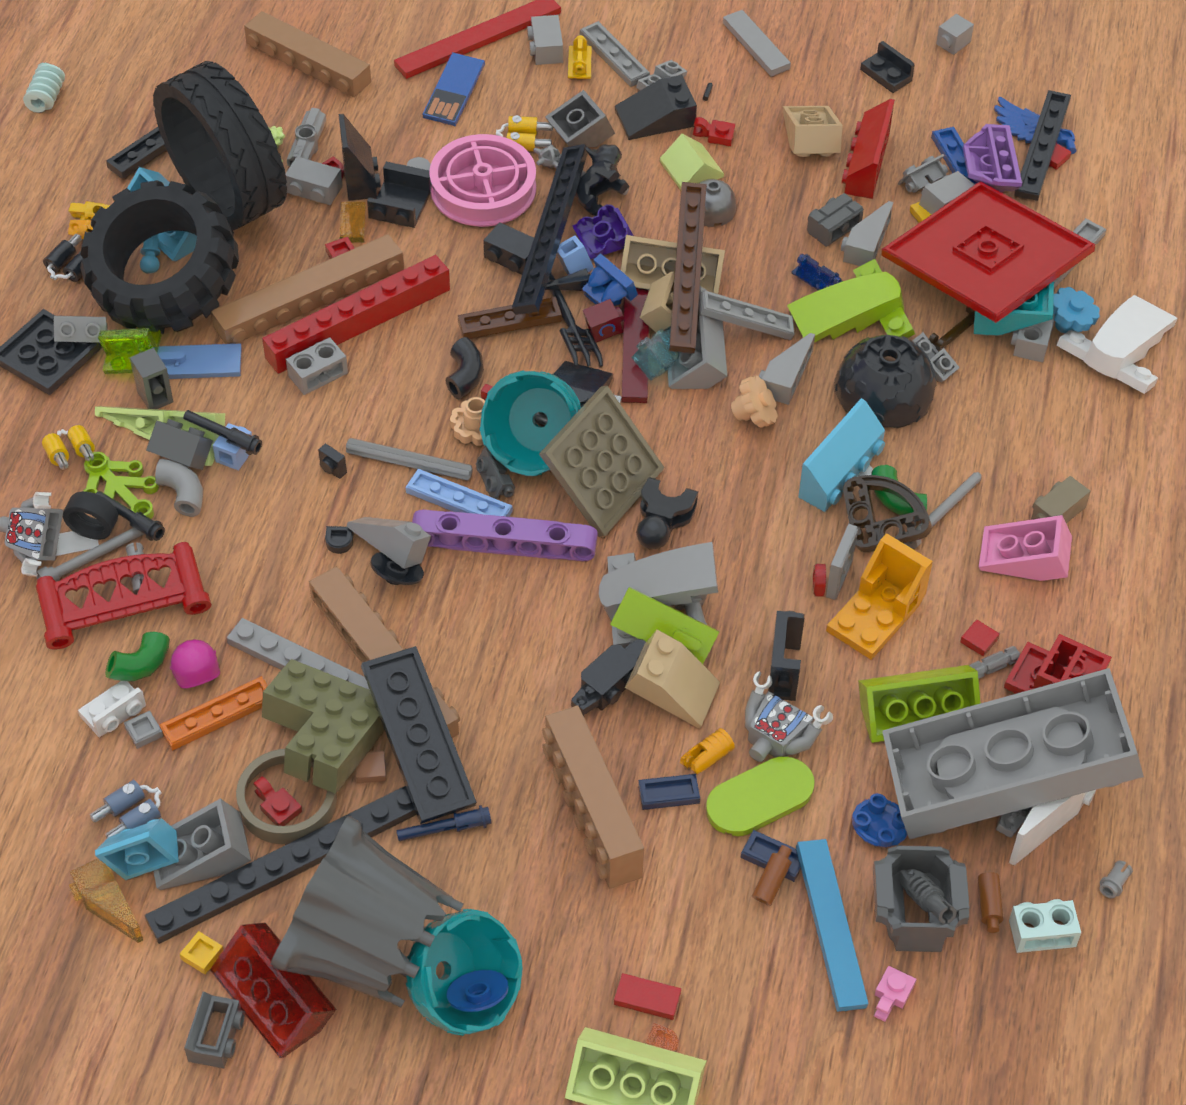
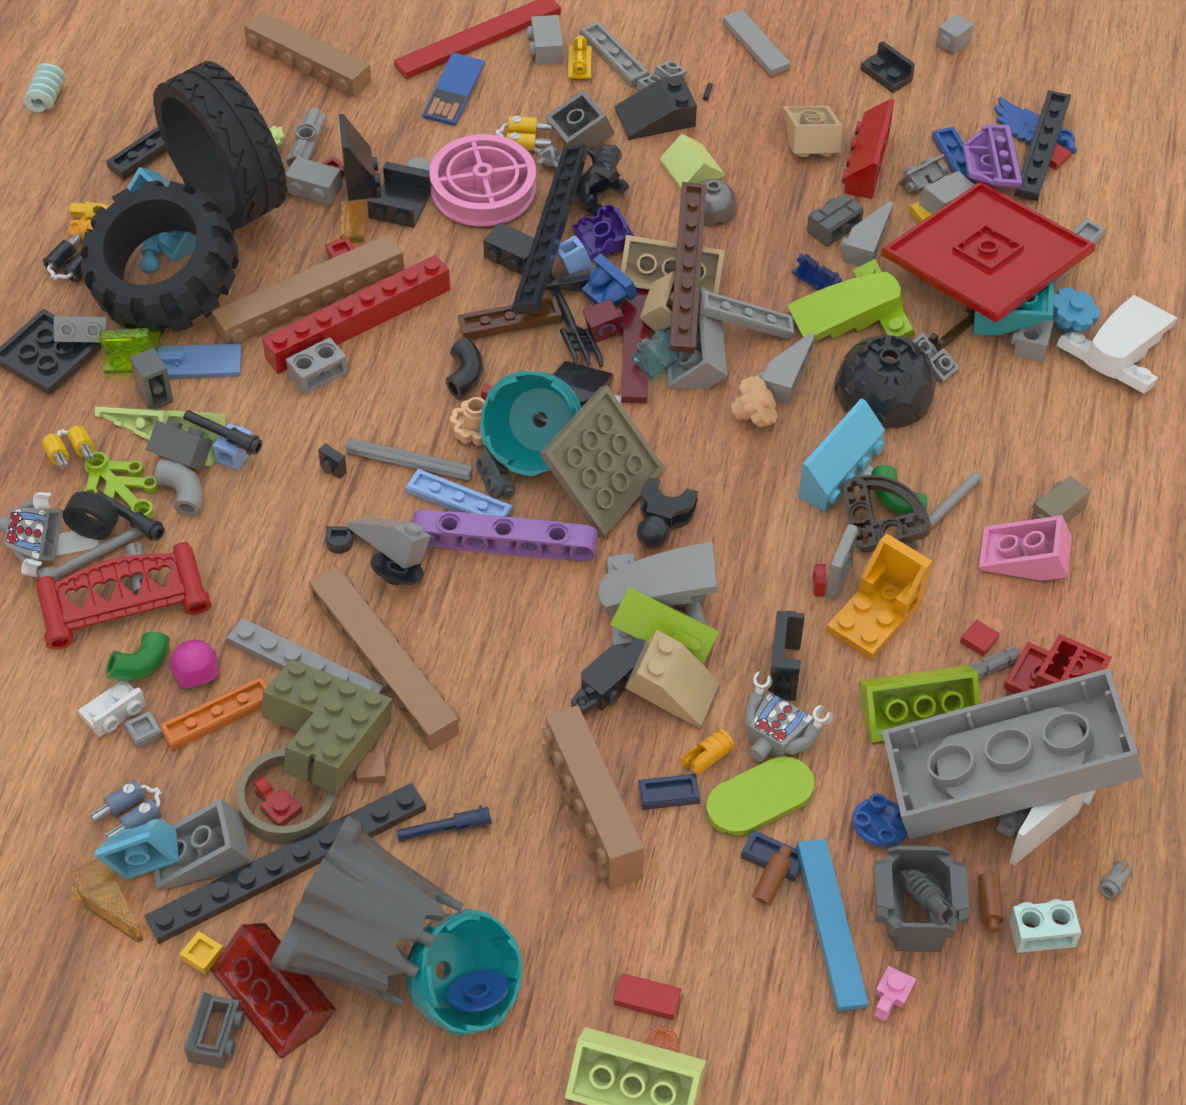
(418, 735): black plate -> none
(718, 132): red plate -> none

